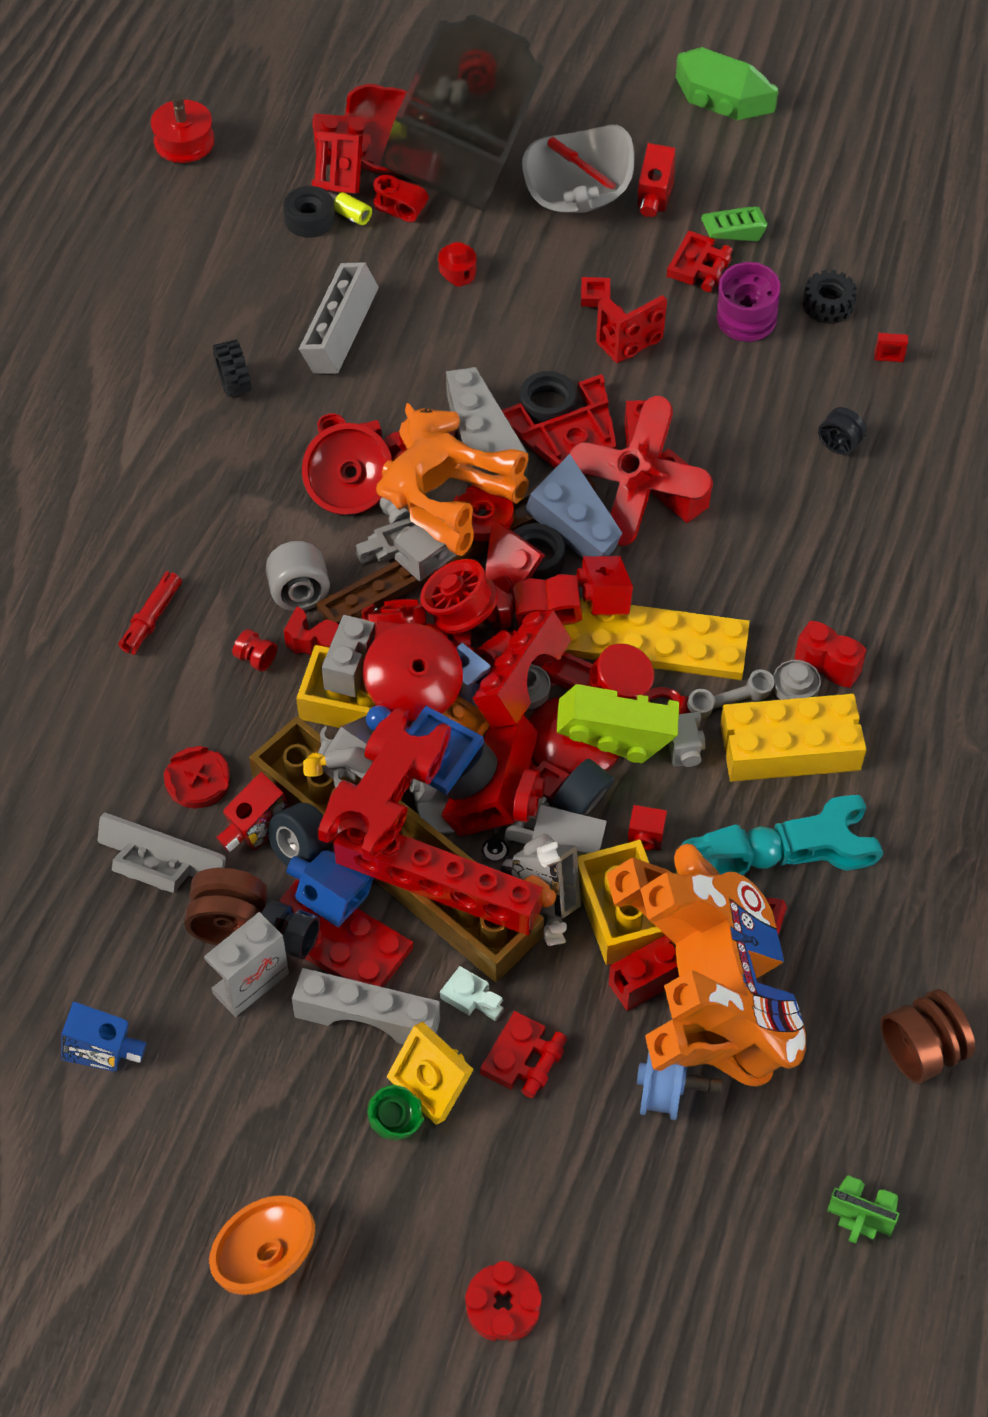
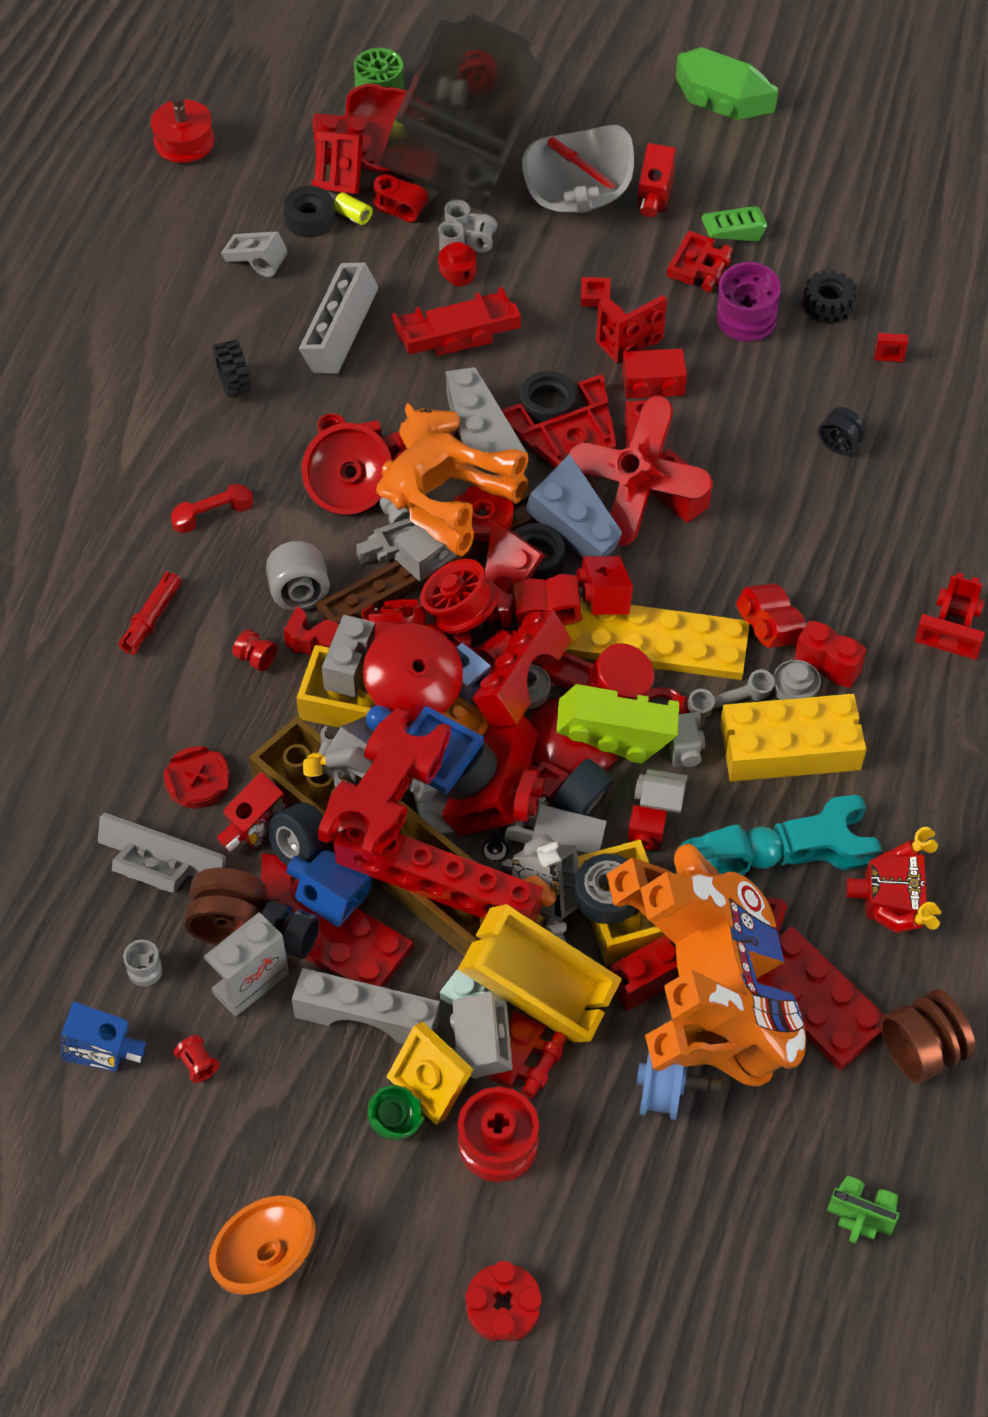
(143, 954): none -> light grey wheel
(196, 1058): none -> red bush
(237, 495): none -> red bar
(262, 250): none -> light grey plate
(274, 877): none -> red piece
(379, 67): none -> bright green wheel
(457, 325): none -> red bracket
(466, 227): none -> light grey piece
(482, 1033): none -> light grey brick
(498, 1134): none -> red wheel
(540, 973): none -> yellow piece
(593, 900): none -> black wheel
(654, 373): none -> red brick
(661, 790): none -> light grey brick
(771, 615): none -> red brick
(833, 1010): none -> red plate
(897, 886): none -> red torso
(961, 601): none -> red tile

